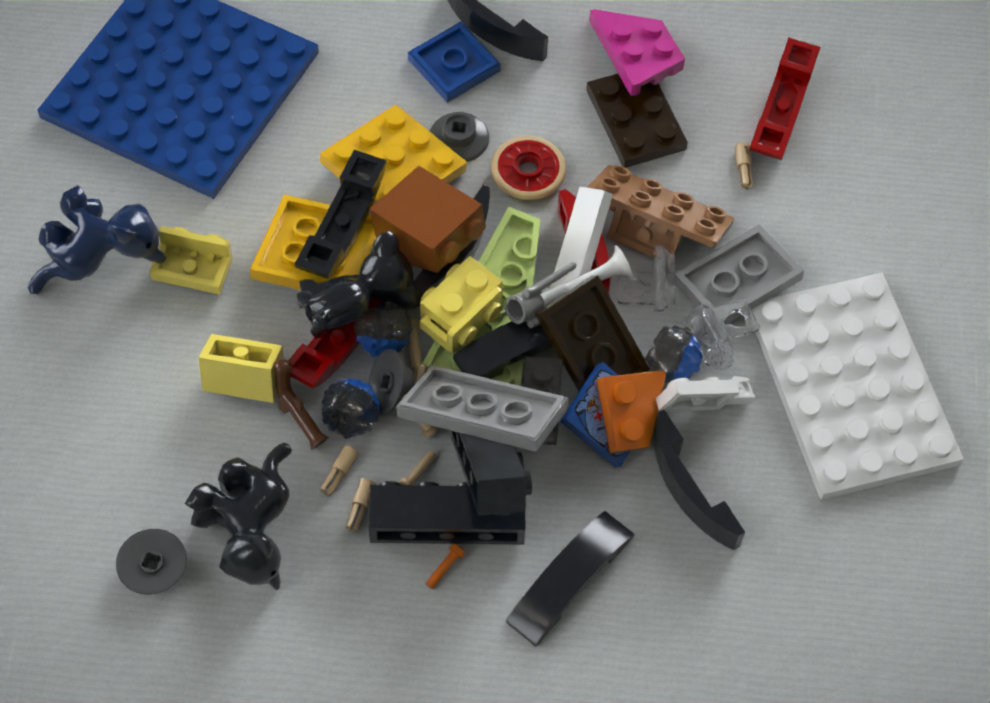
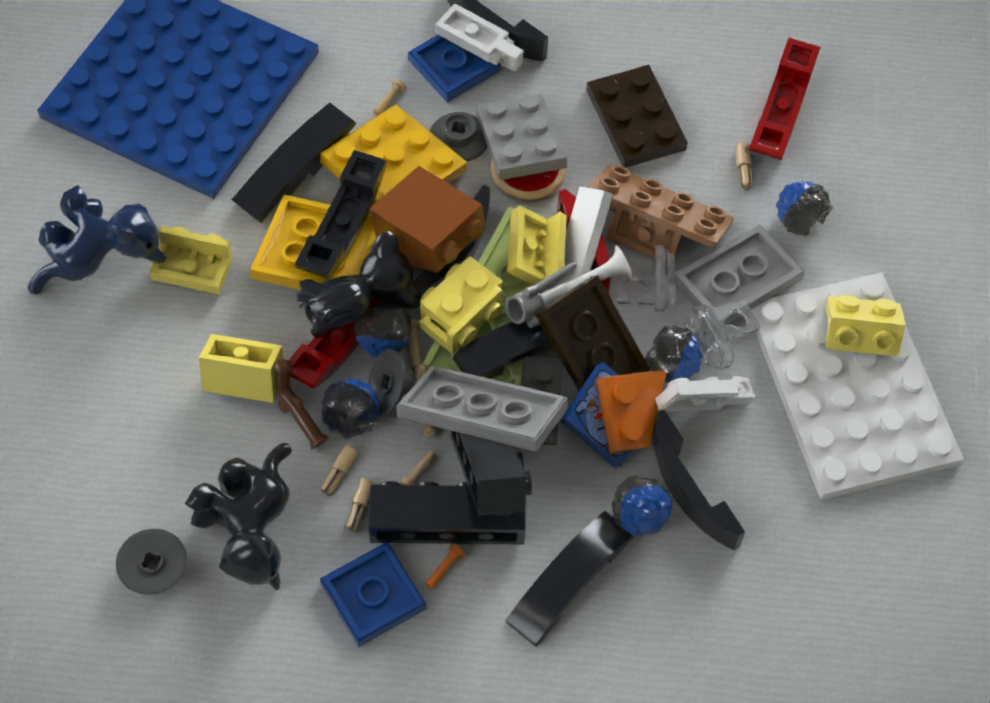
(293, 161): none -> black slope
(373, 594): none -> blue tile
(398, 86): none -> tan piece
(479, 37): none -> white hinge
(521, 136): none -> light grey plate
(535, 245): none -> light yellow bracket
(637, 47): dark pink wing -> none
(641, 505): none -> blue piece
(802, 205): none -> clear smoke piece
(864, 325): none -> light yellow bracket

